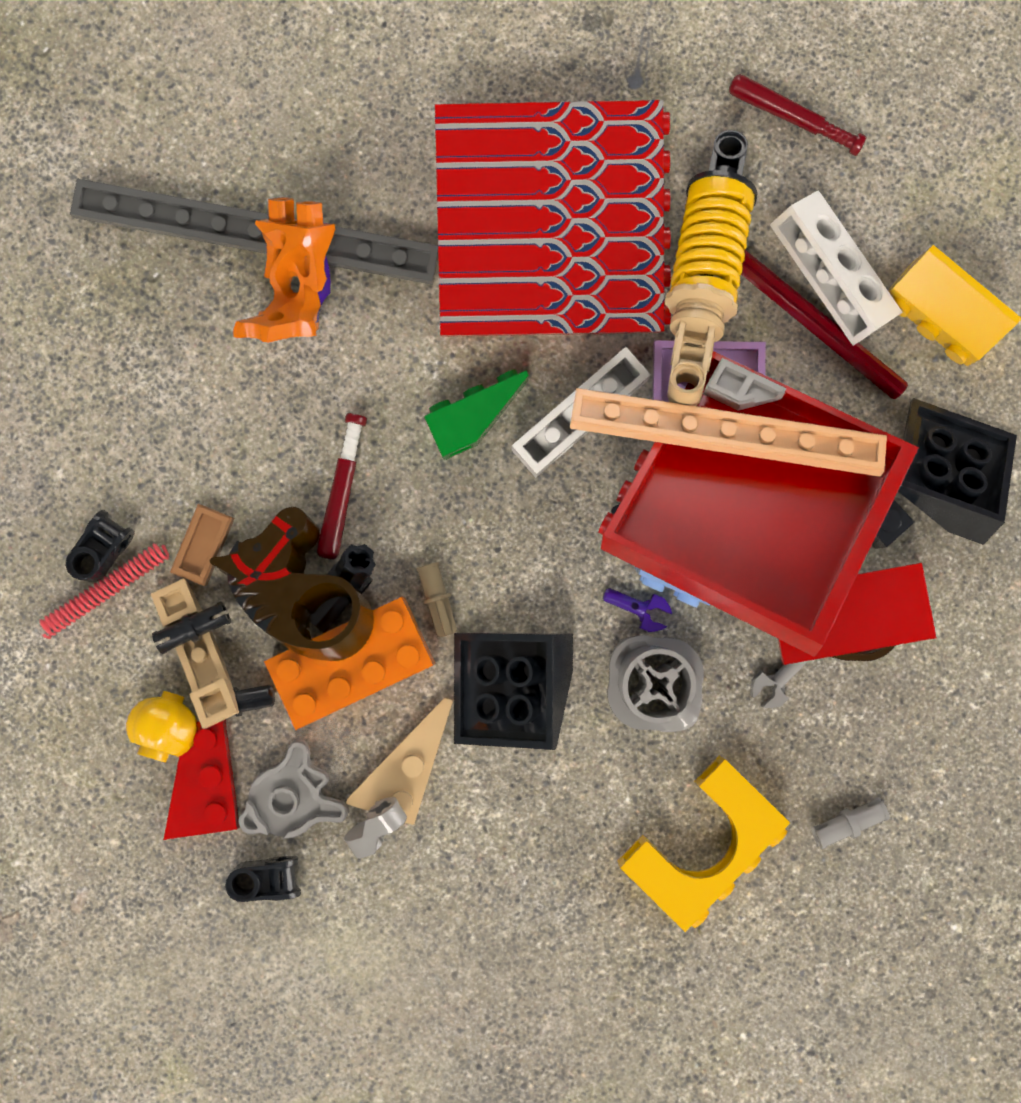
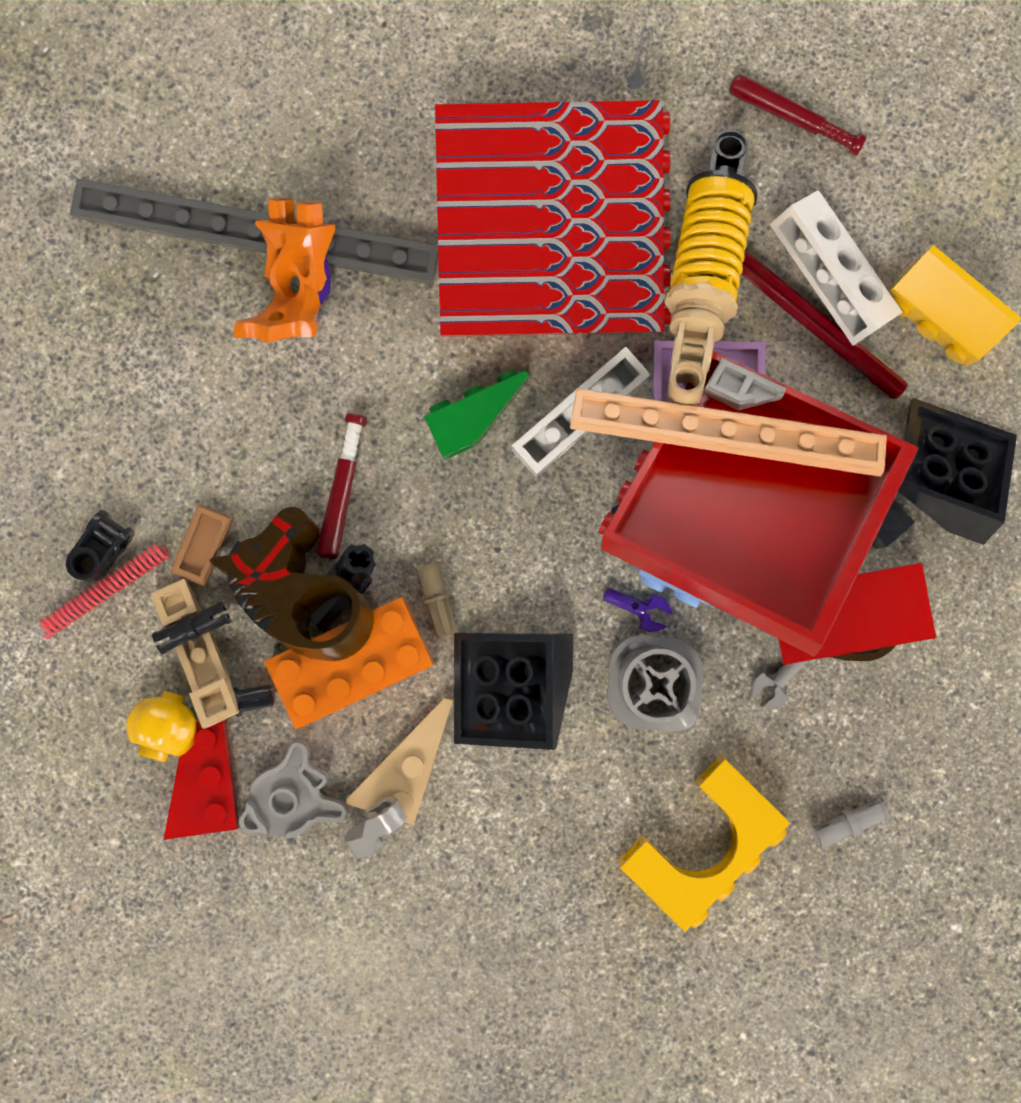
(267, 880): black piece -> none

